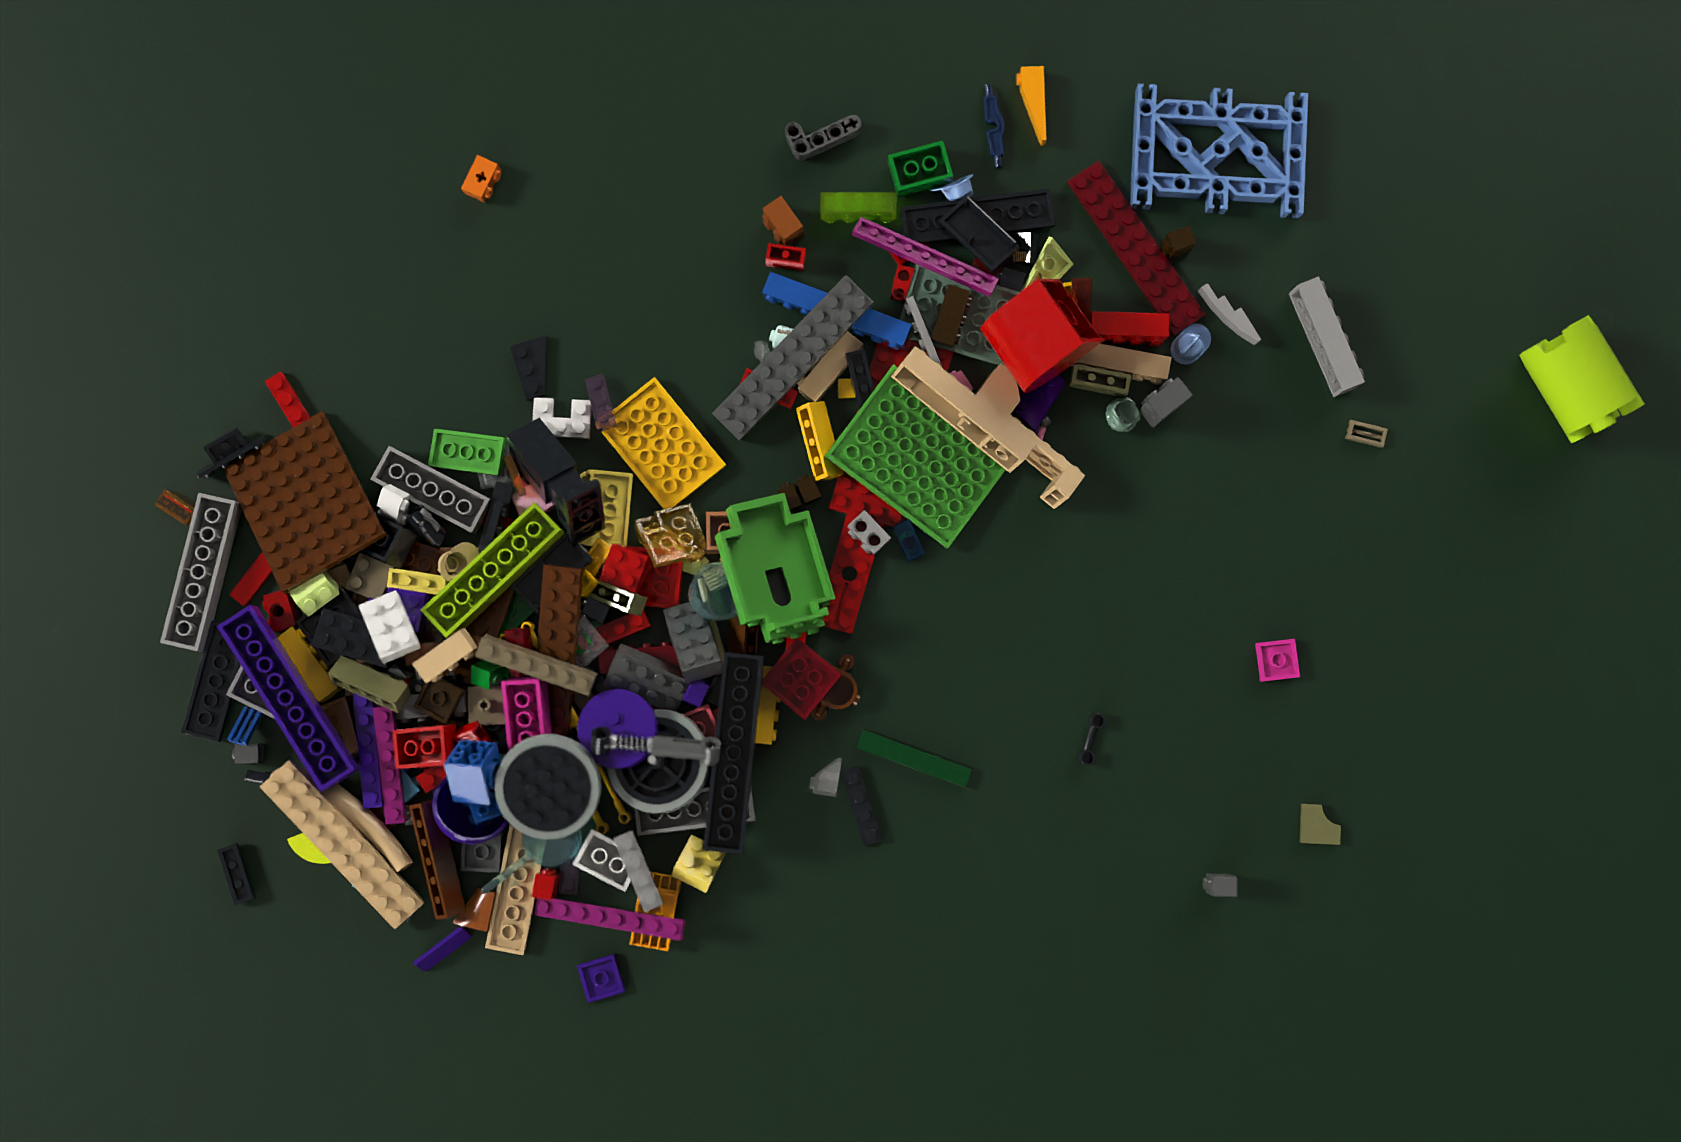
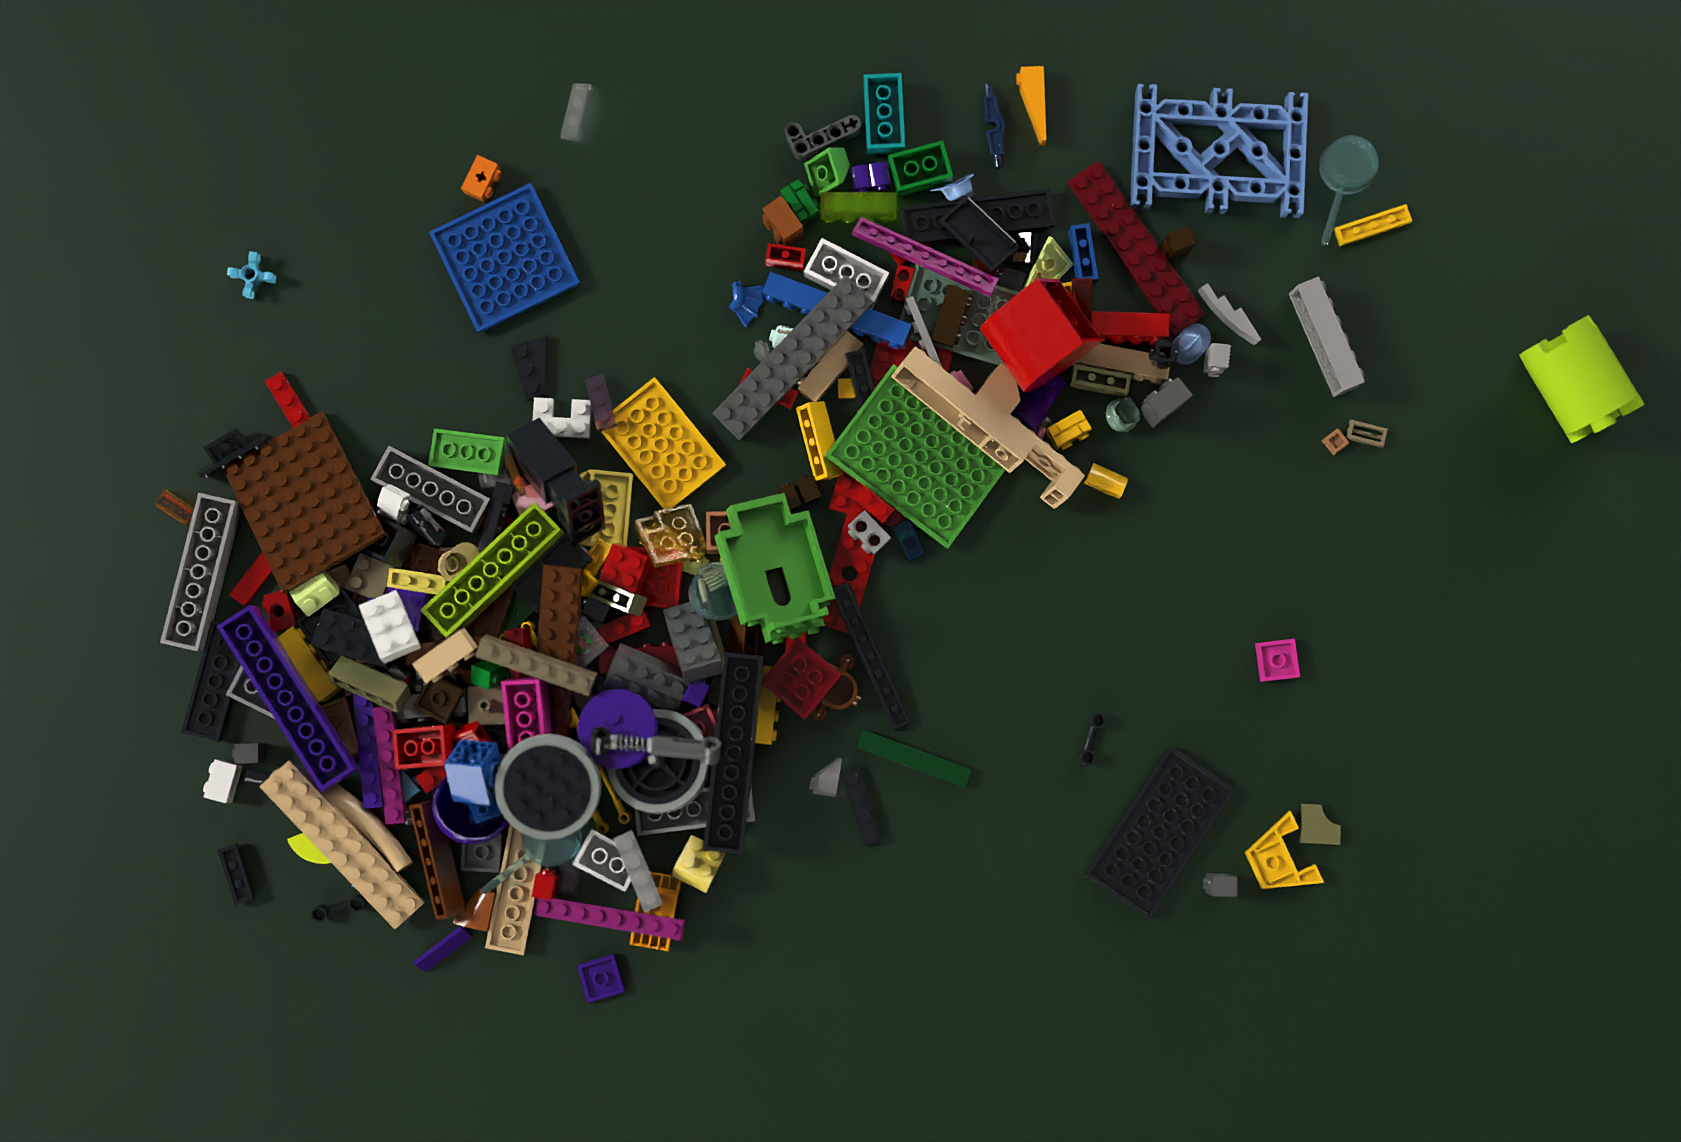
(222, 781): none -> white brick
(242, 725): blue tile -> none
(249, 289): none -> medium azure pin
(321, 911): none -> black bar
(504, 258): none -> blue plate
(576, 112): none -> clear slope
(746, 301): none -> blue arm
(800, 202): none -> green brick
(827, 170): none -> bright green slope
(832, 263): none -> white brick
(870, 656): none -> black tile
(871, 177): none -> dark purple brick
(873, 505): none -> red brick
(884, 113): none -> teal brick
(1068, 430): none -> yellow brick
(1083, 252): none -> blue brick
(1106, 480): none -> yellow brick
(1159, 832): none -> black plate
(1165, 348): none -> black brick
(1216, 359): none -> light grey brick
(1273, 862): none -> yellow wing
(1335, 441): none -> medium nougat tile
(1346, 168): none -> clear light blue piece
(1373, 225): none -> yellow tile

